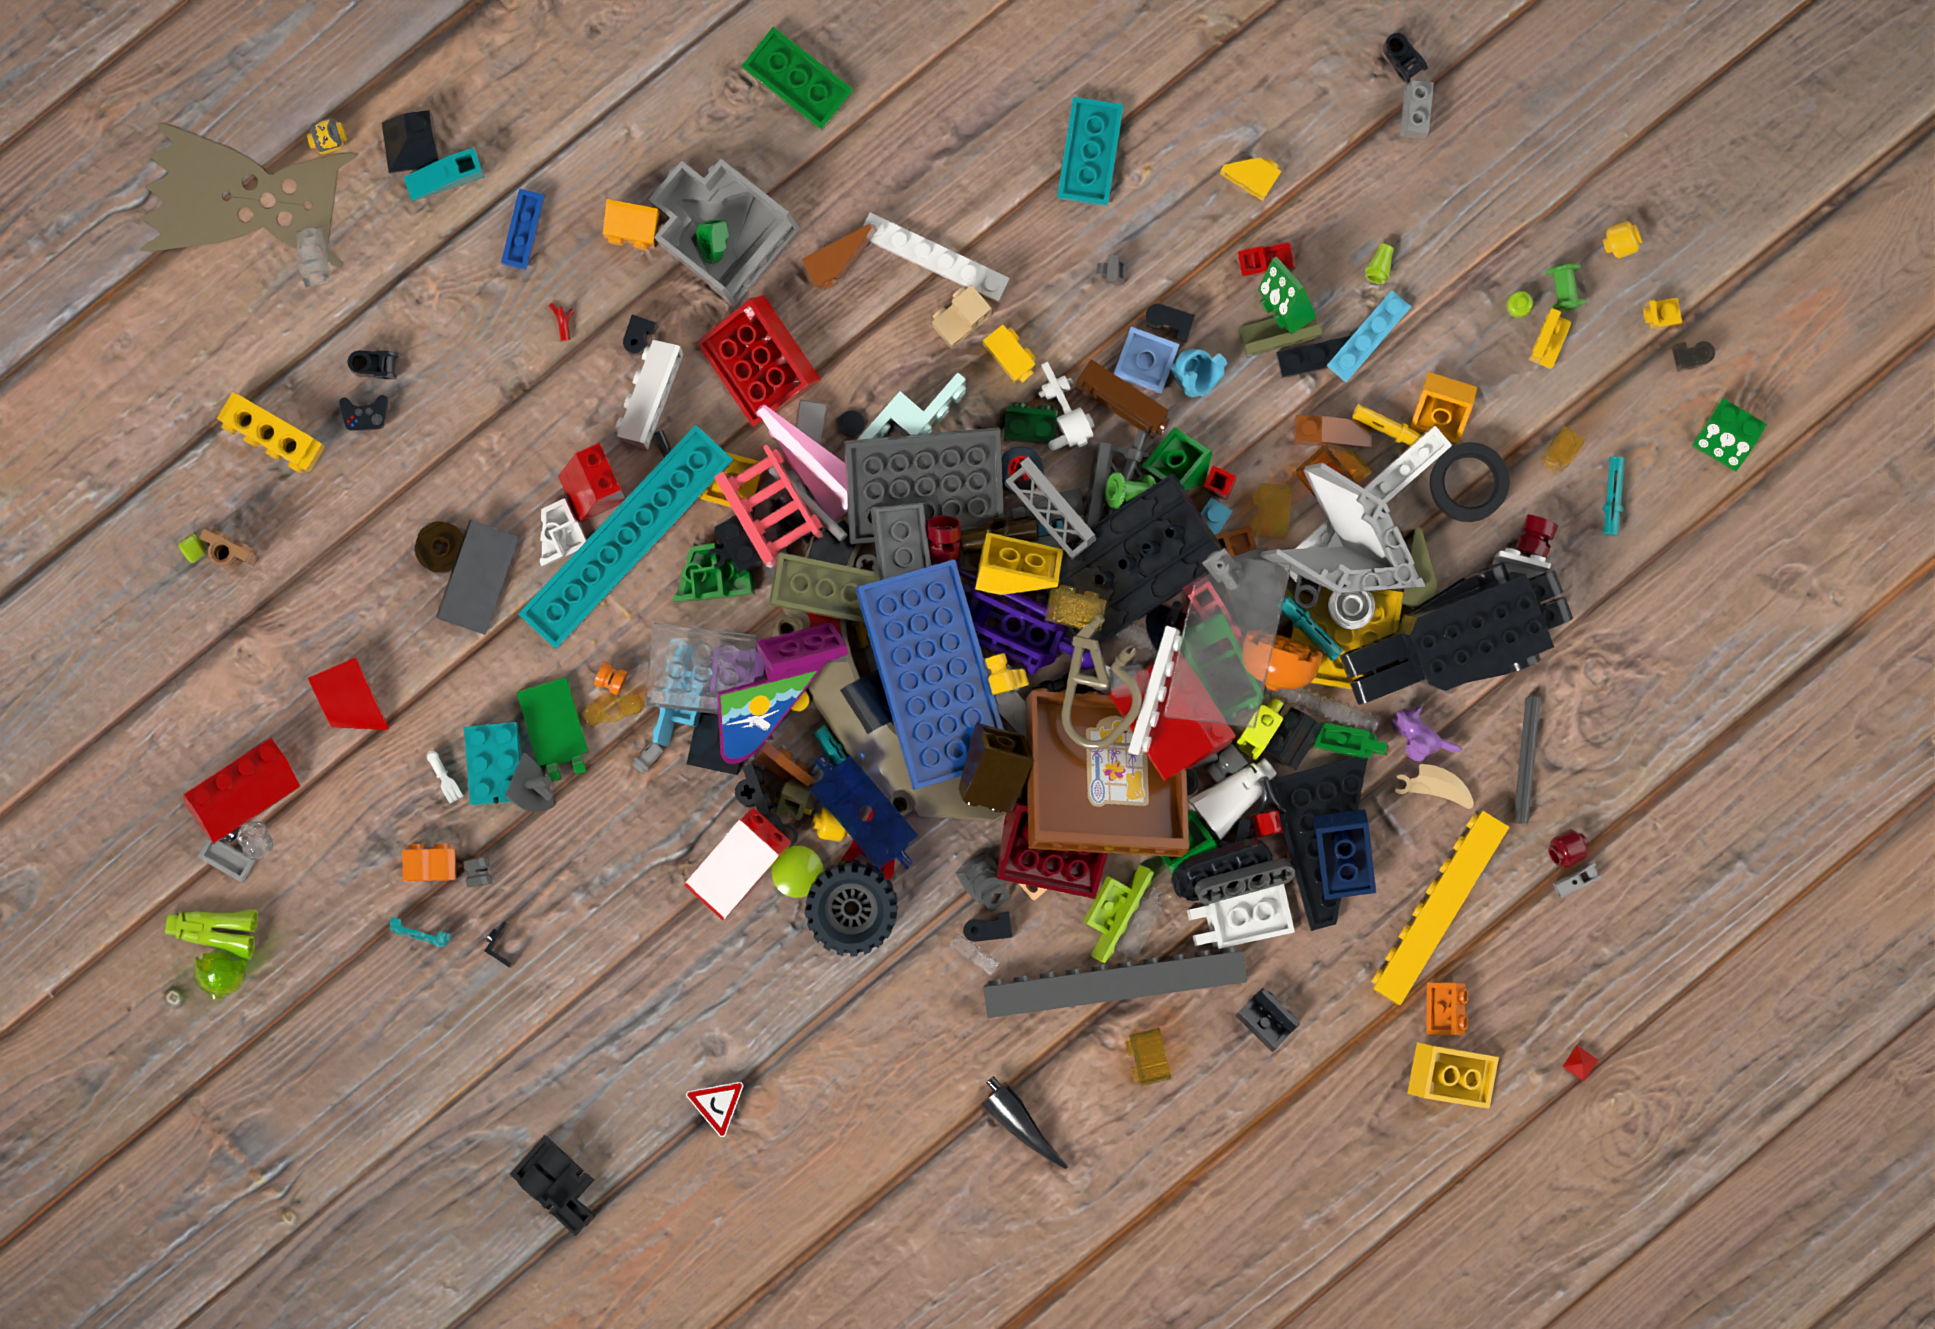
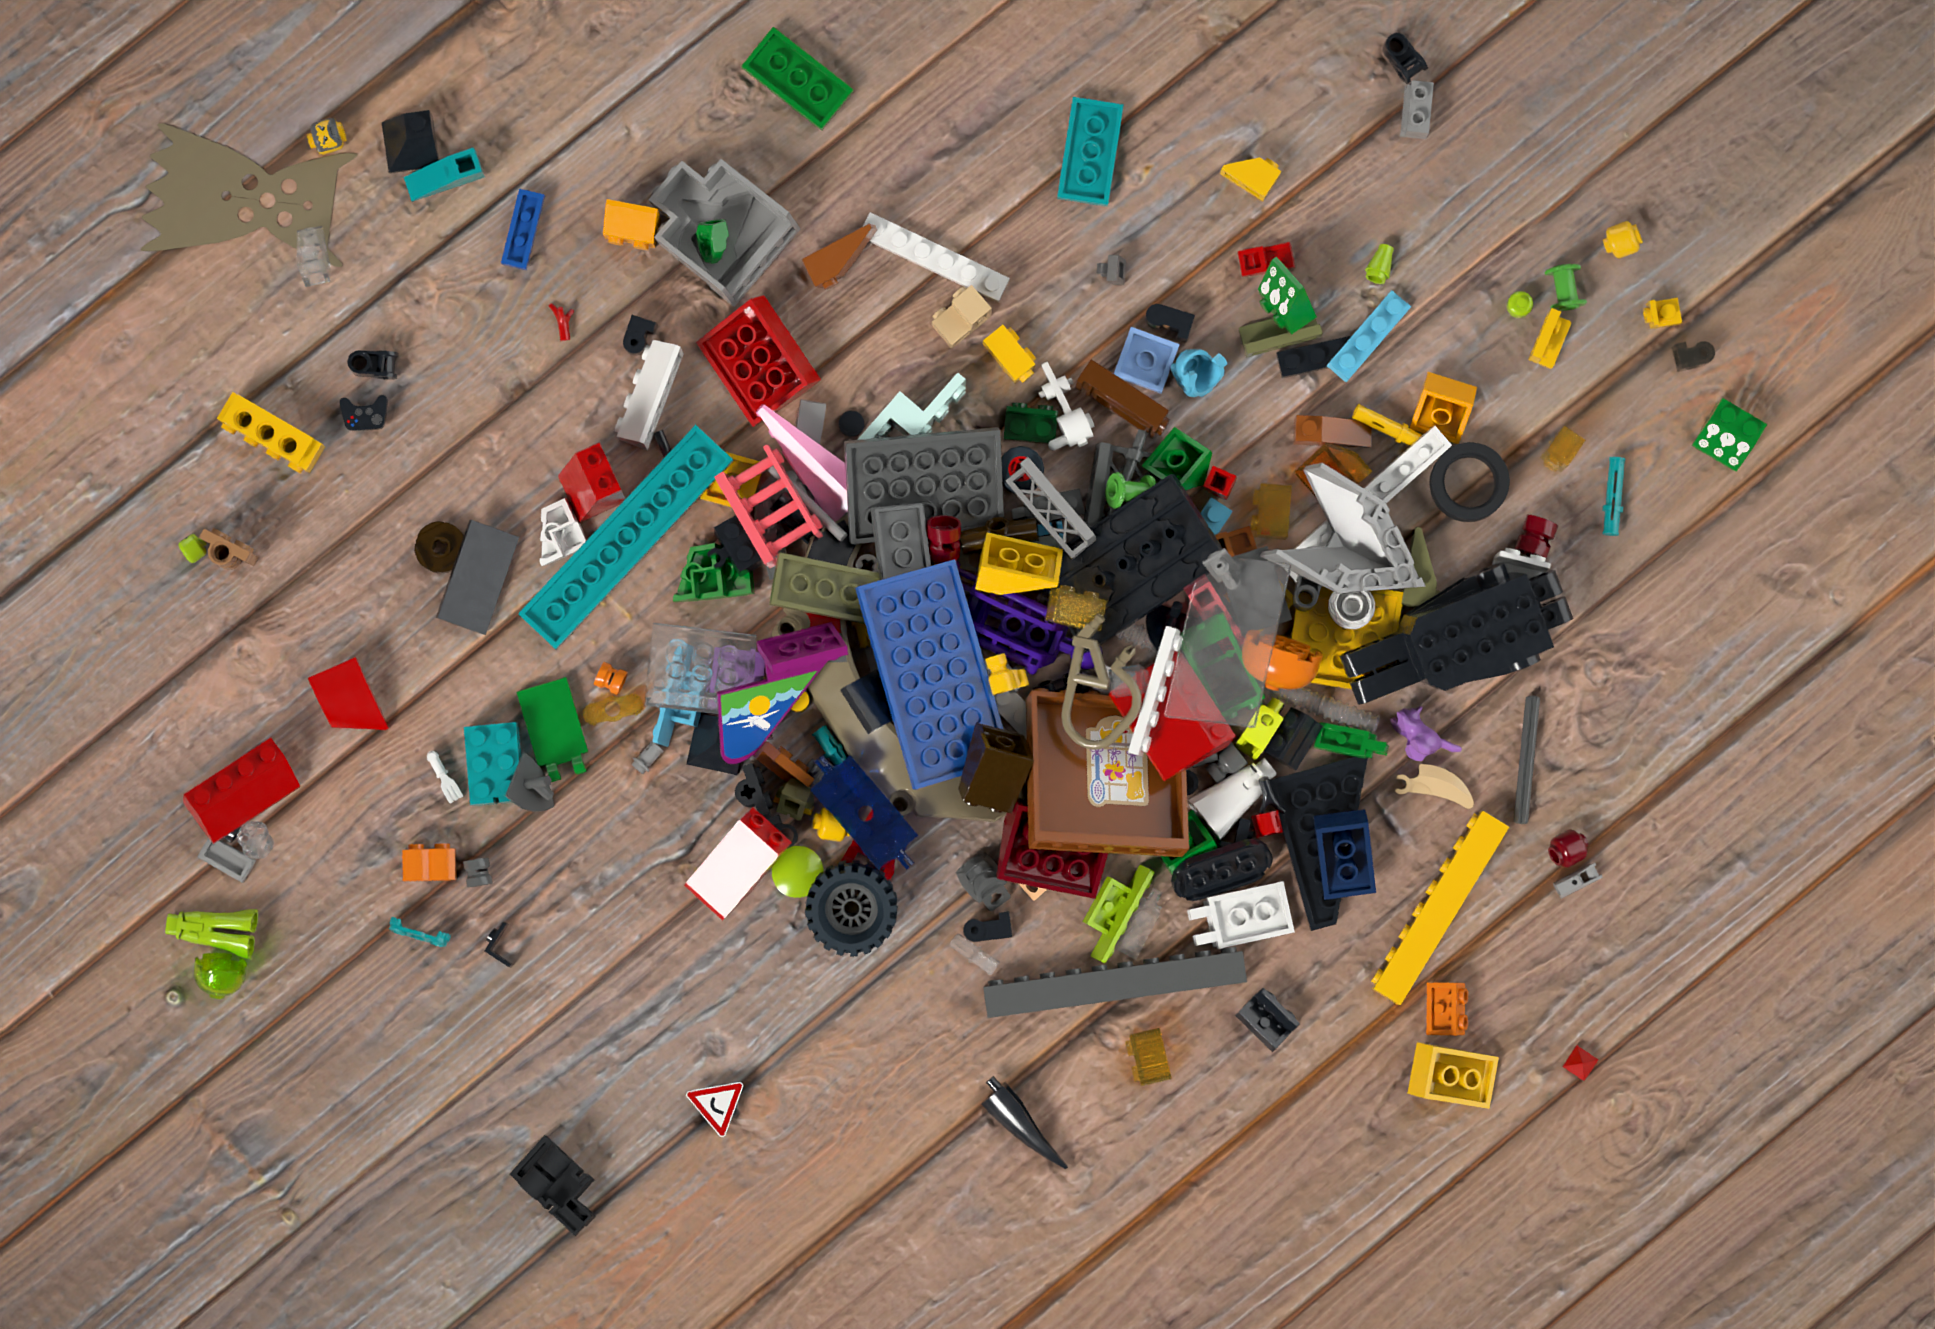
(1244, 877): dark grey beam -> none
(1302, 620): teal pin -> none

